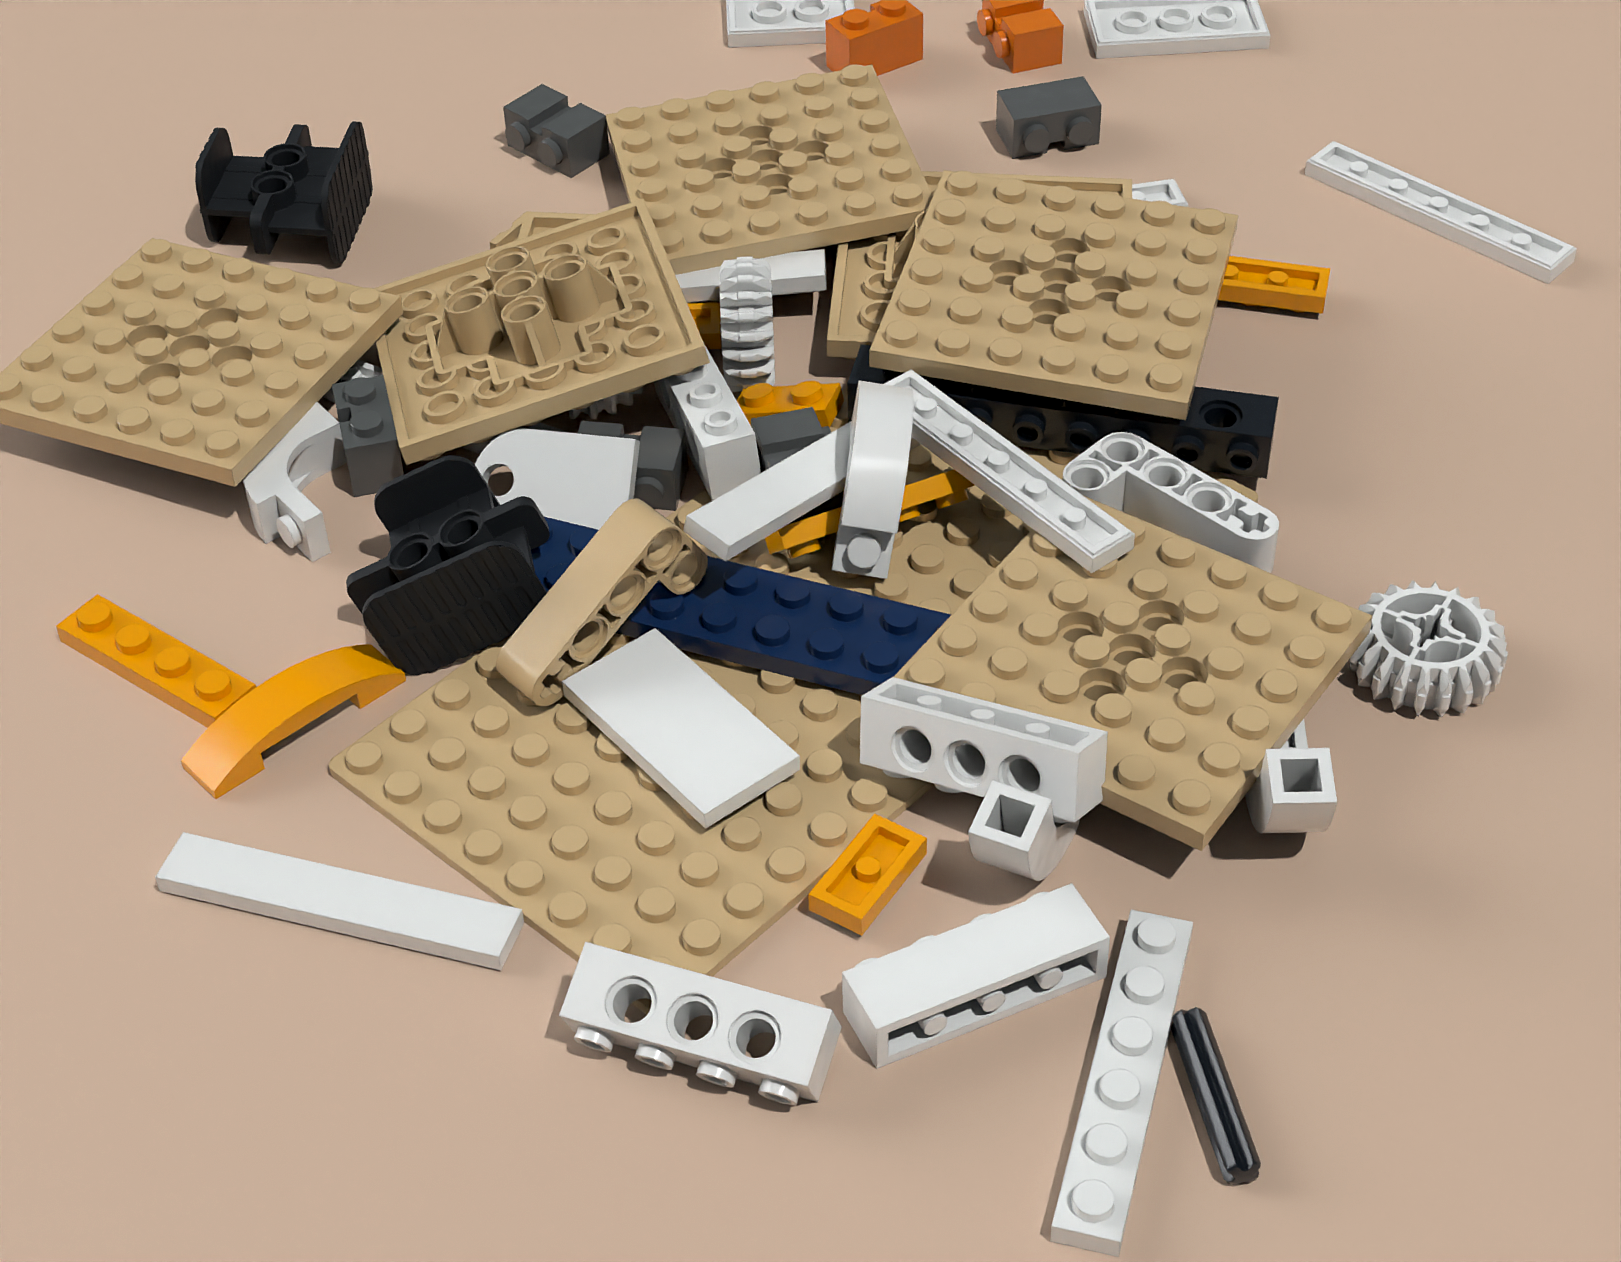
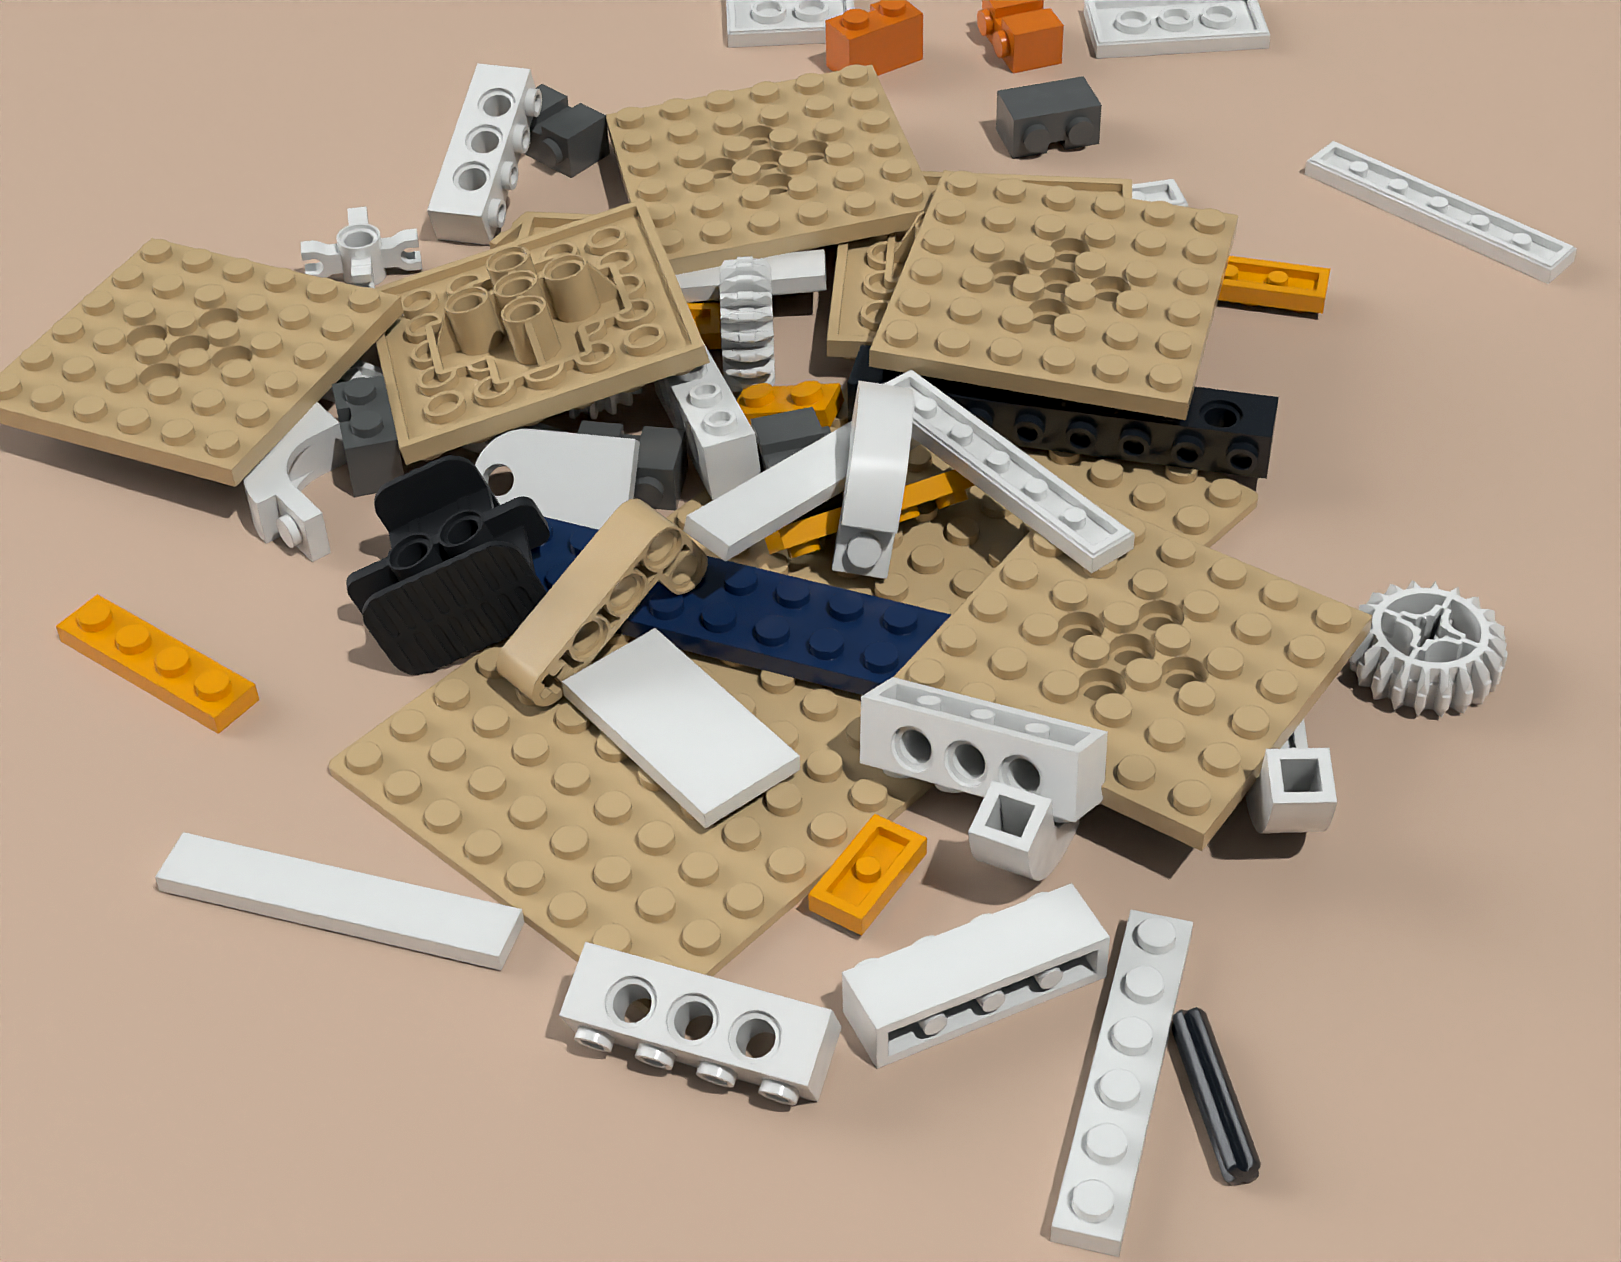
(280, 706): light orange slope -> none
(287, 189): black piece -> none
(362, 252): none -> white pin
(484, 154): none -> white brick
(1174, 496): white beam -> none

